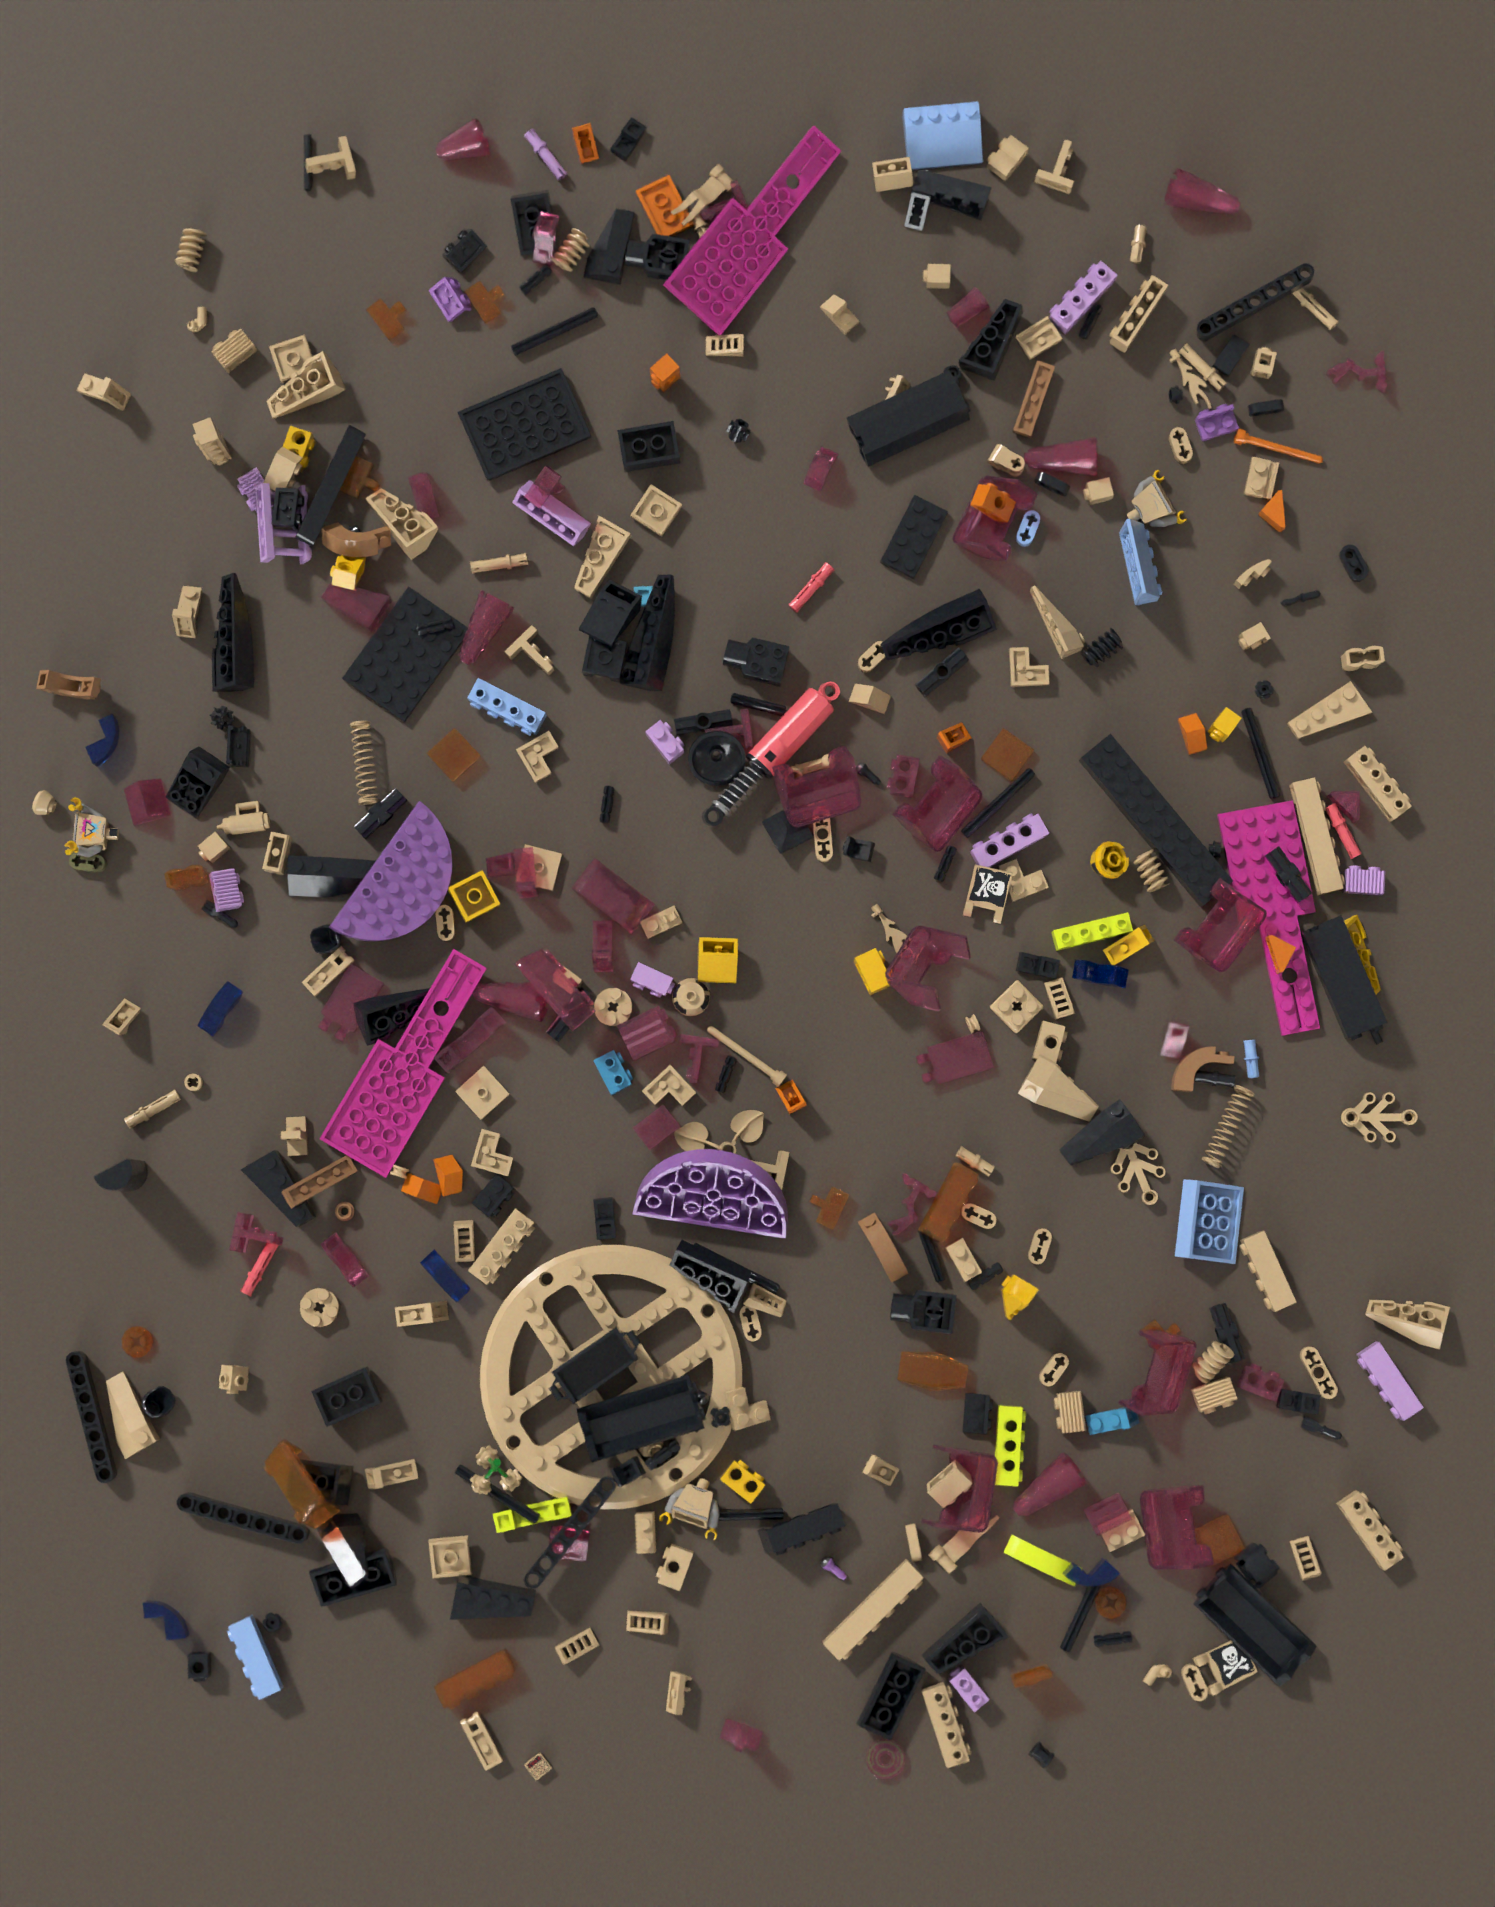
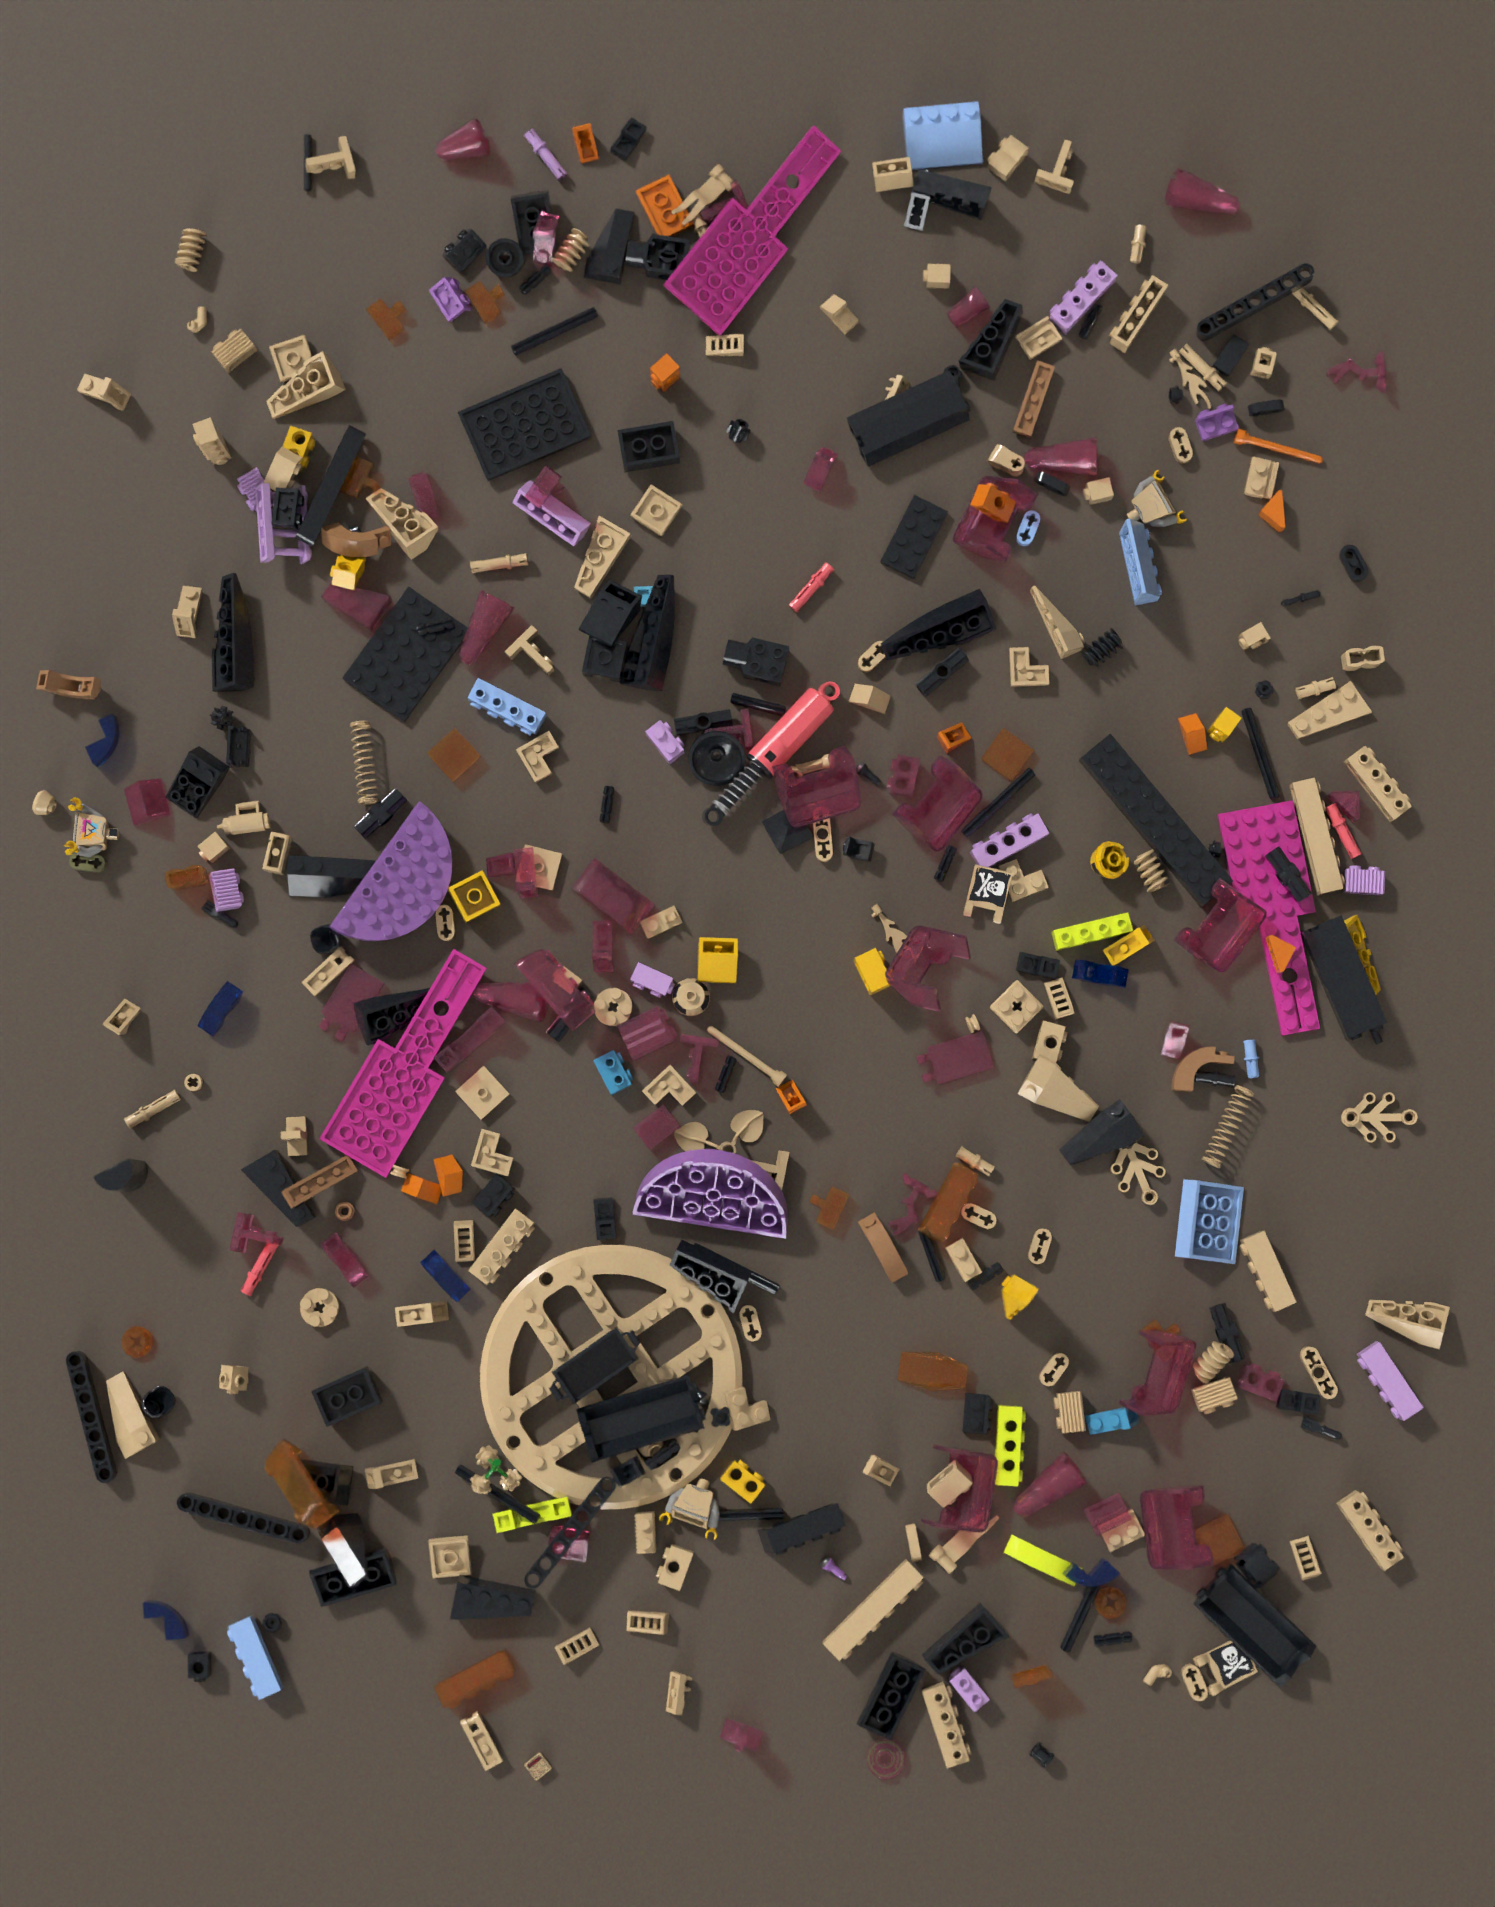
(498, 266): none -> black brick
(753, 1296): tan slope -> none
(925, 1310): black brick -> none
(1258, 569): tan slope -> none
(1315, 688): none -> tan pin

